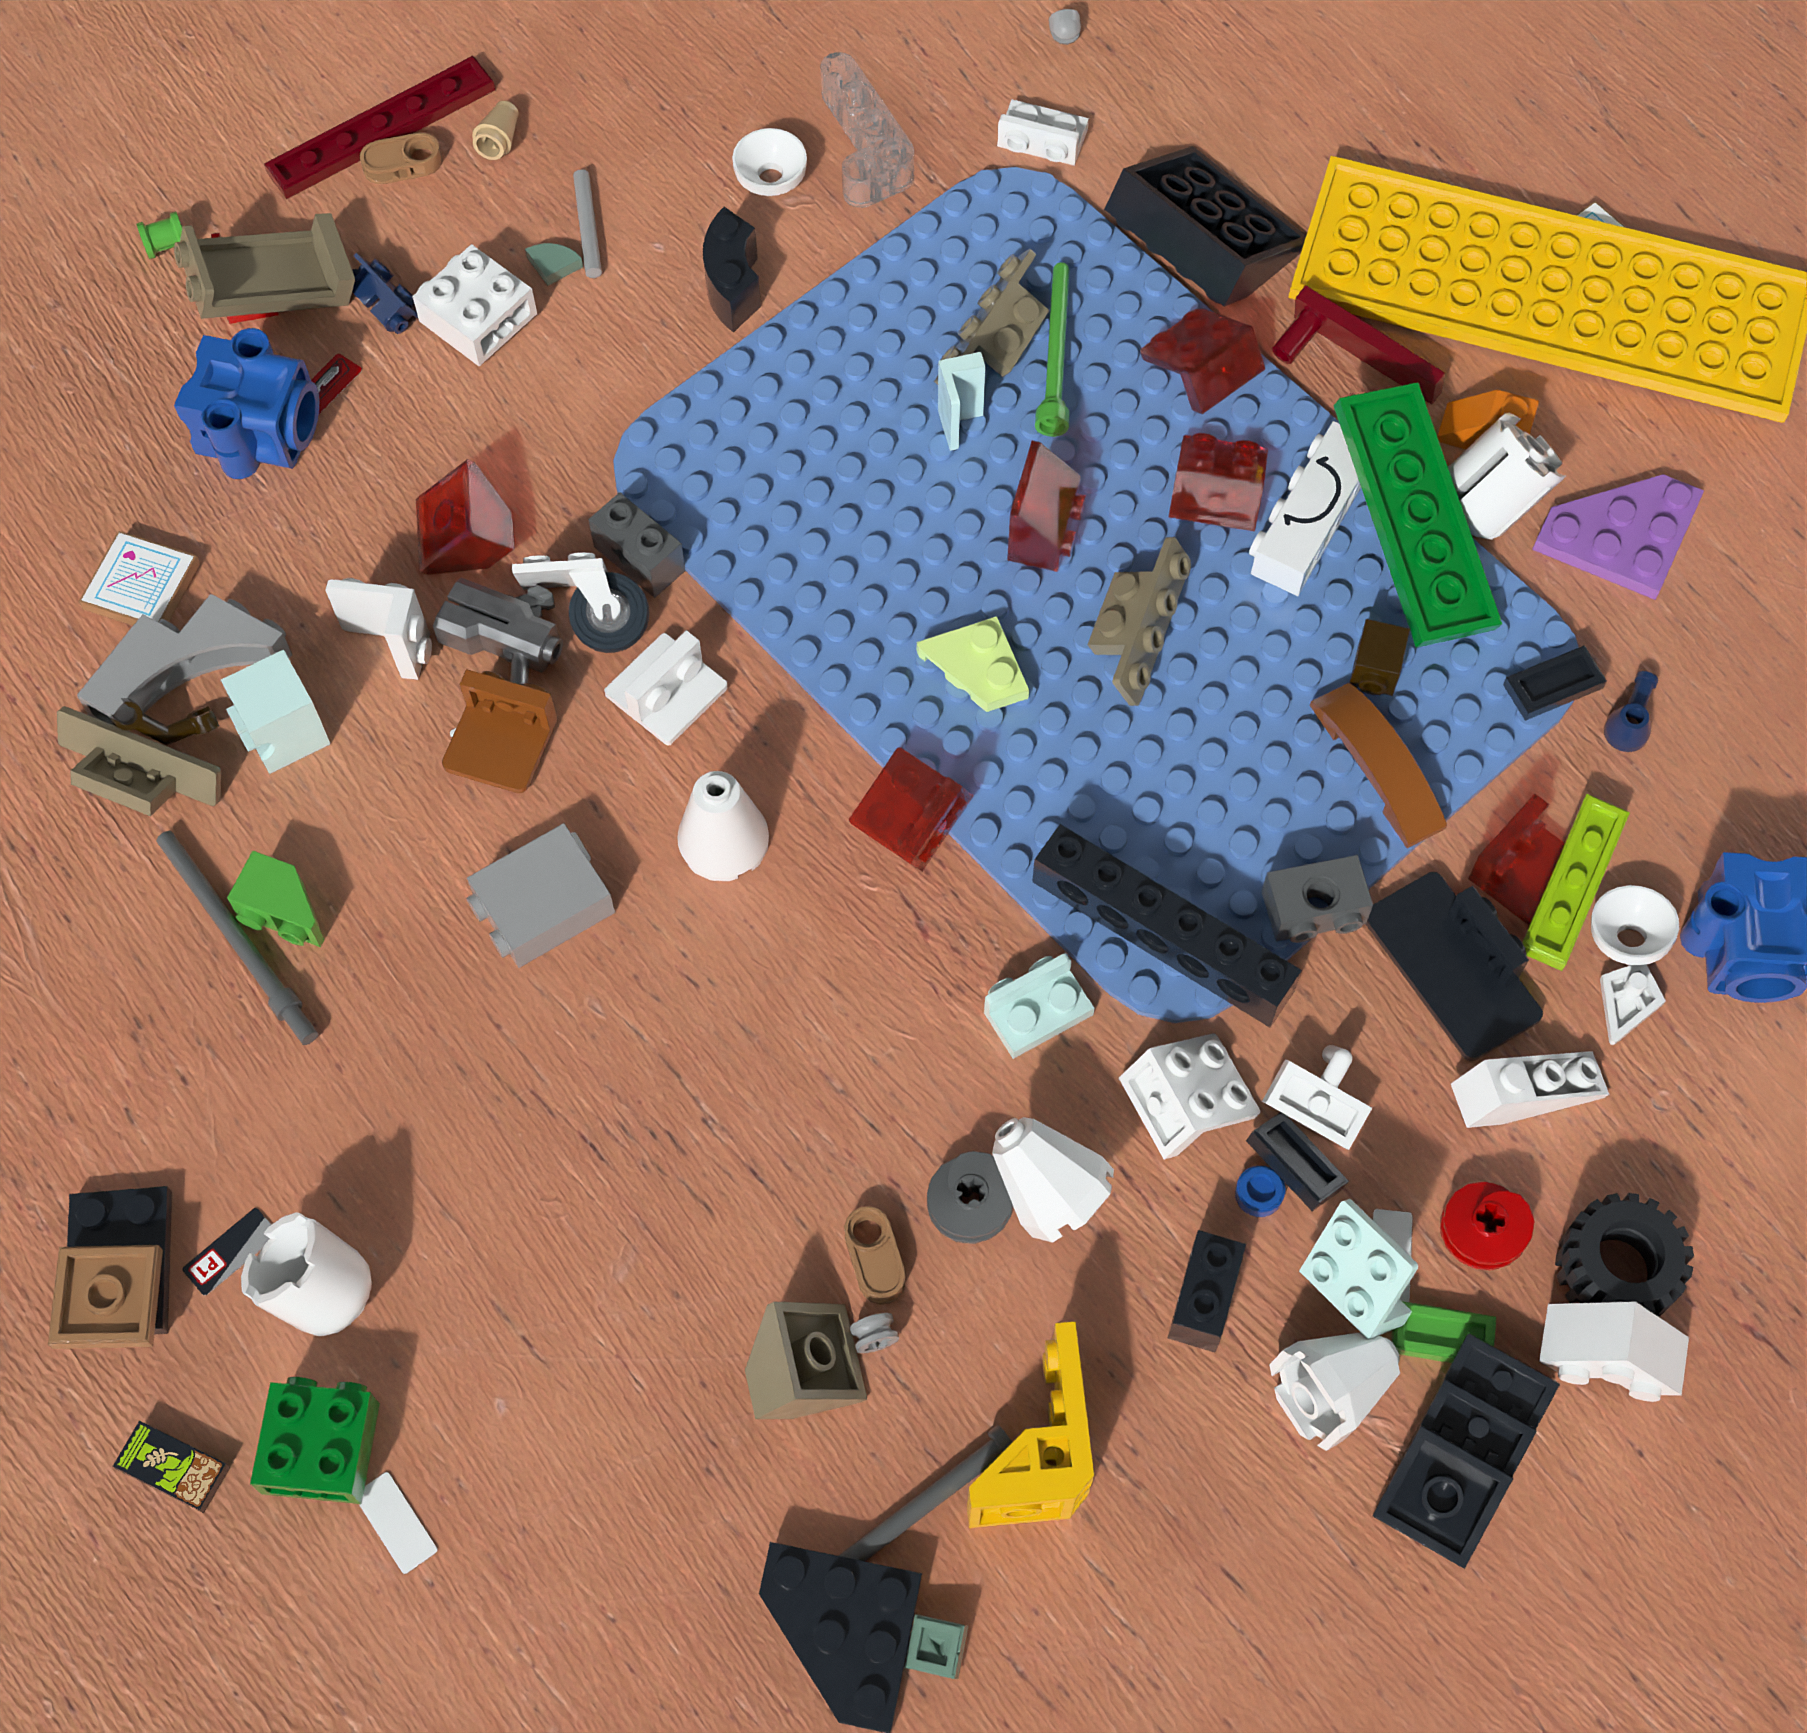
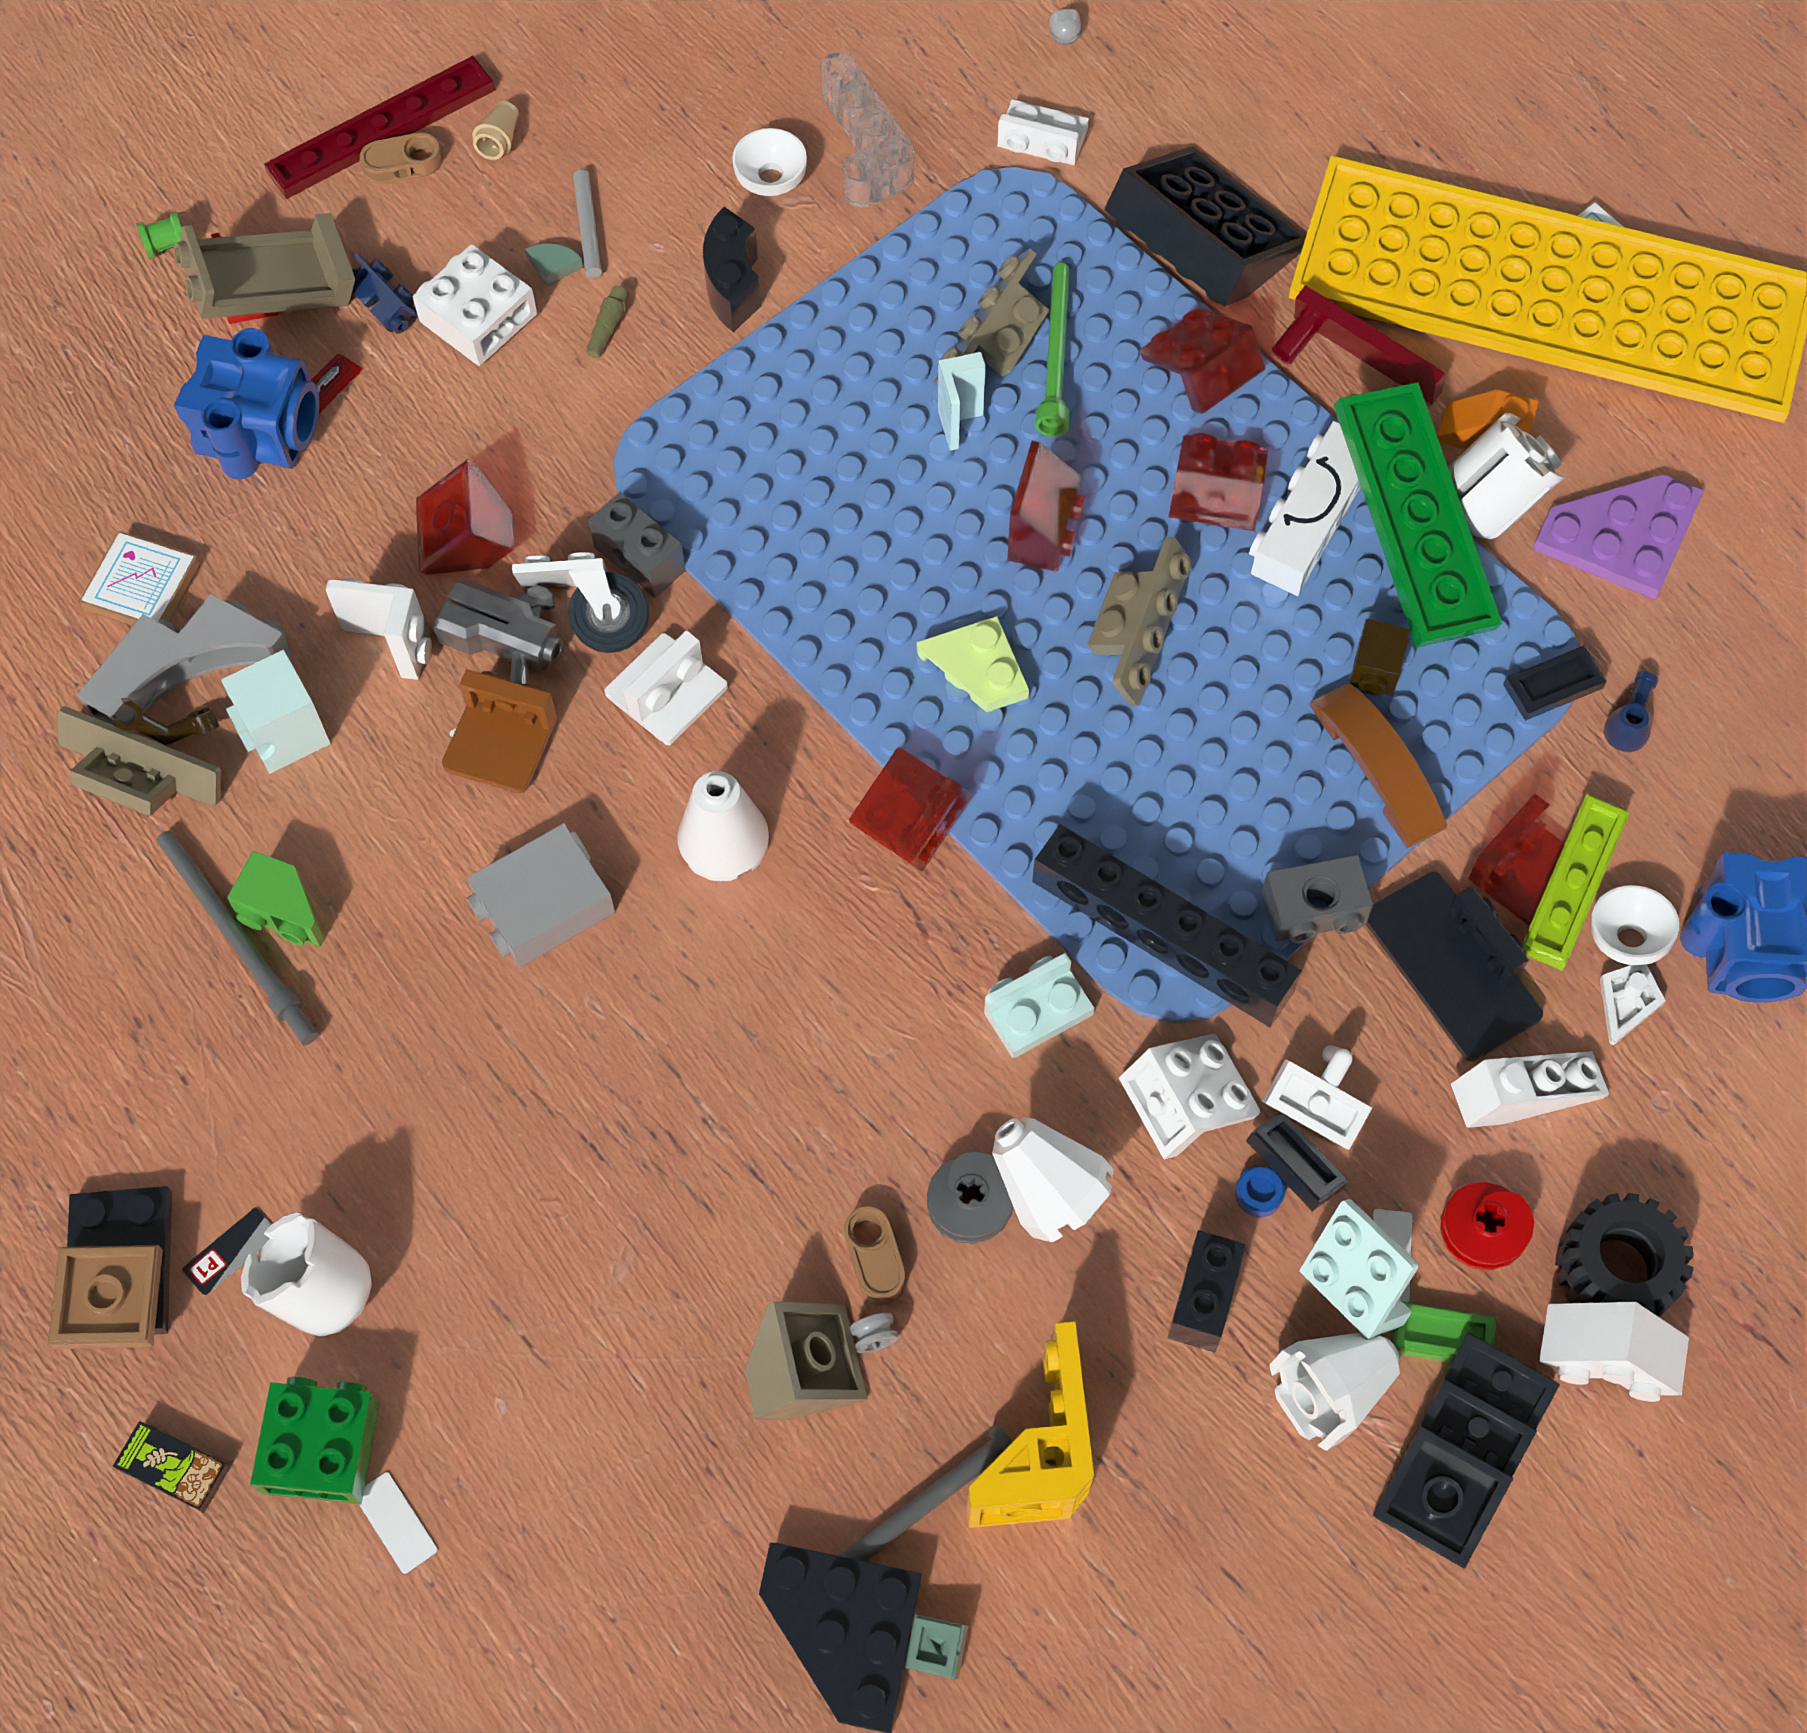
(607, 319): none -> olive animal

